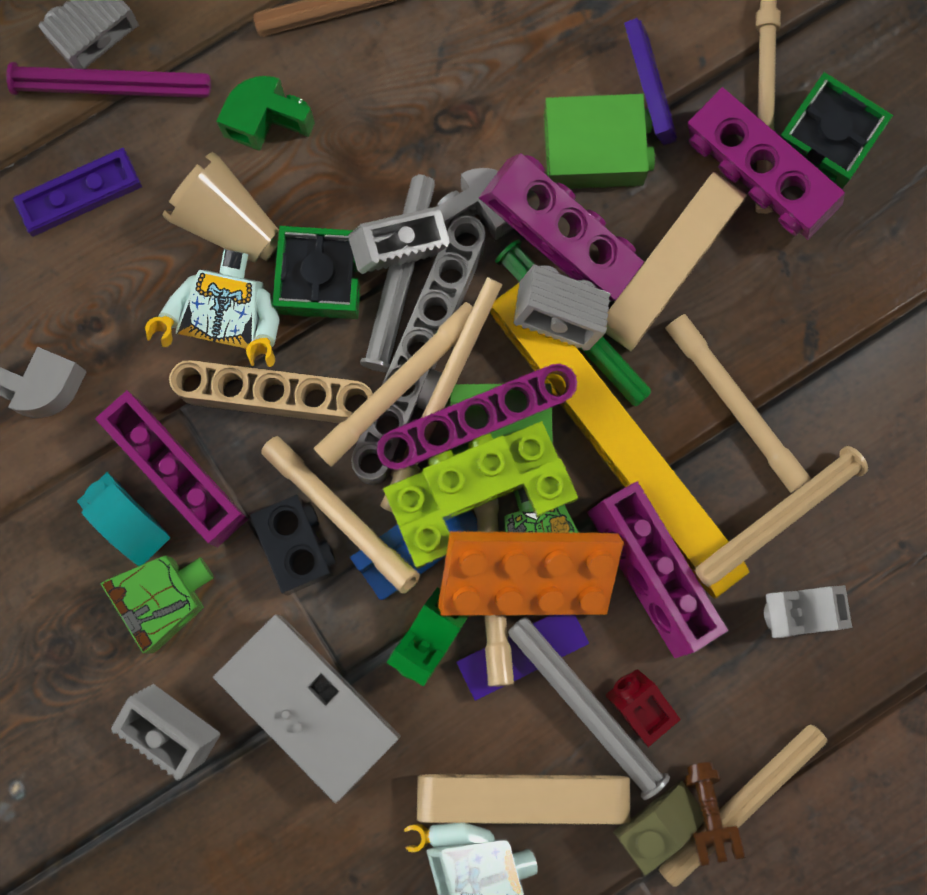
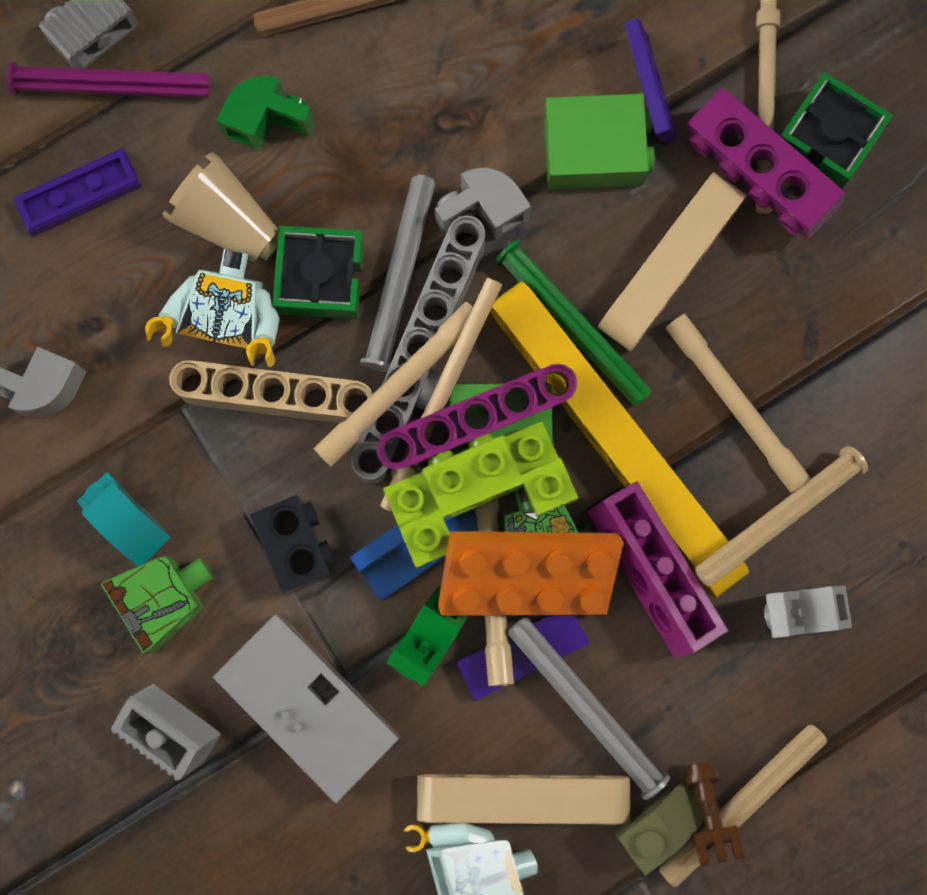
(171, 469): magenta brick -> none
(385, 559): tan piece -> none
(398, 239): light grey brick -> none
(508, 199): magenta brick -> none
(561, 307): light grey brick -> none
(643, 706): dark red bracket -> none

